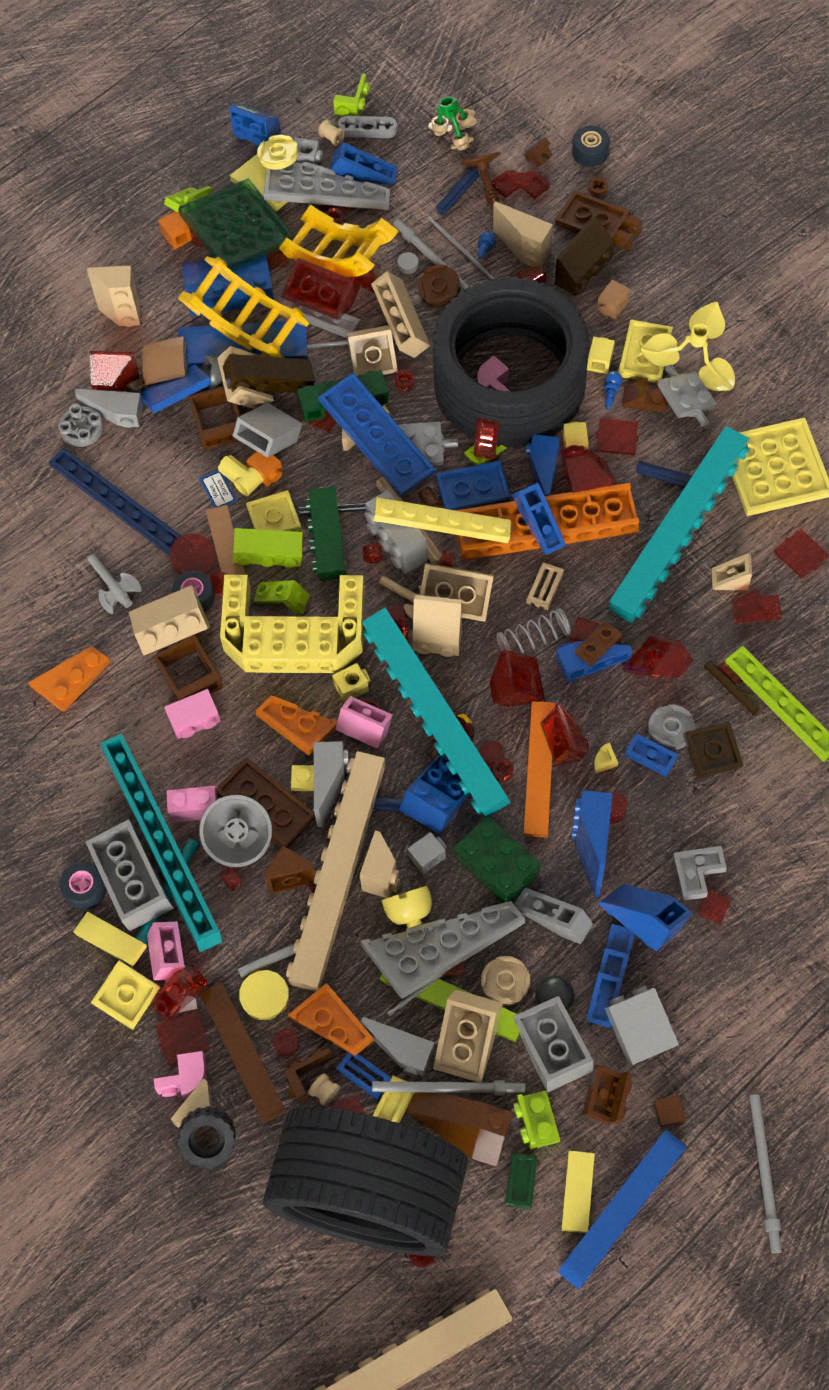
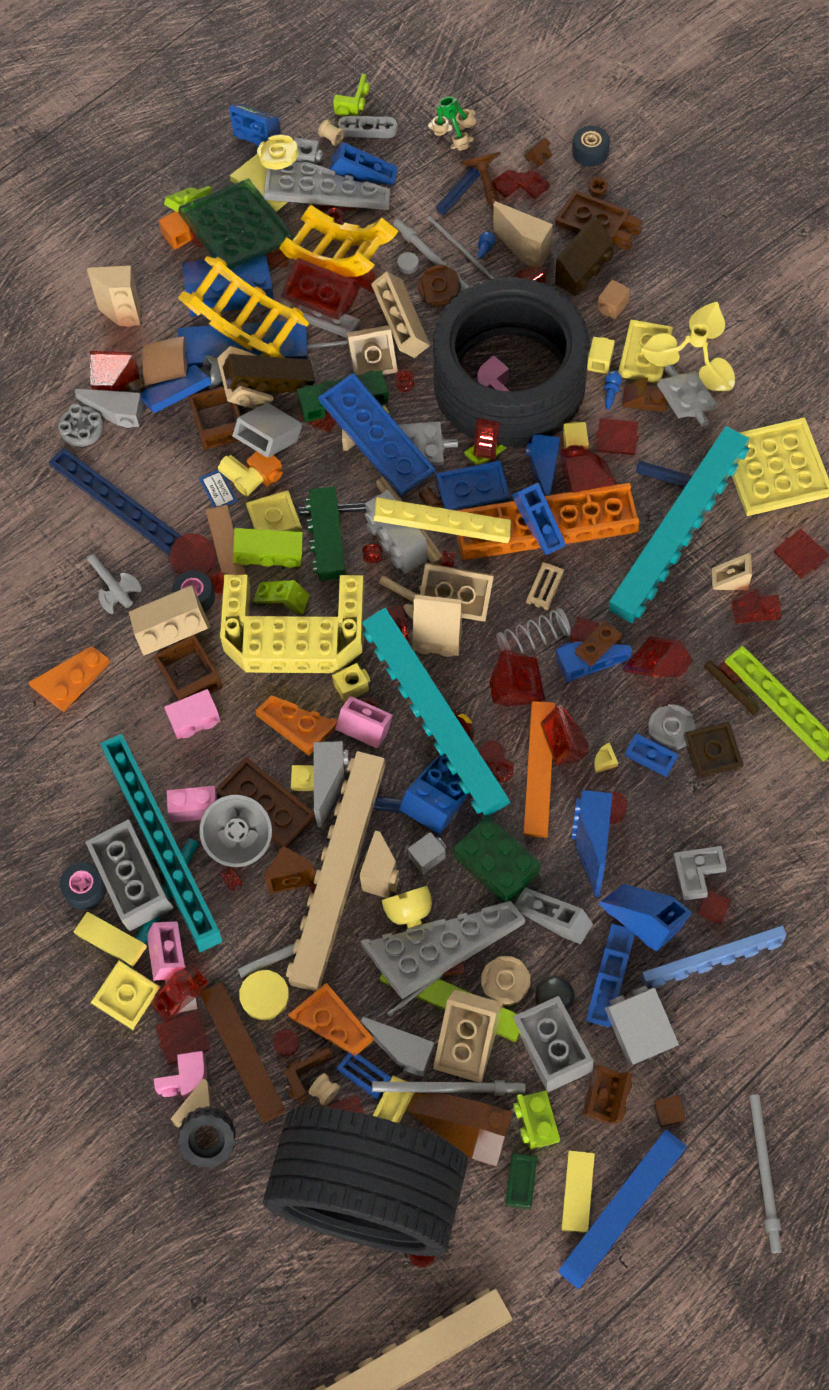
(704, 961): none -> medium blue plate

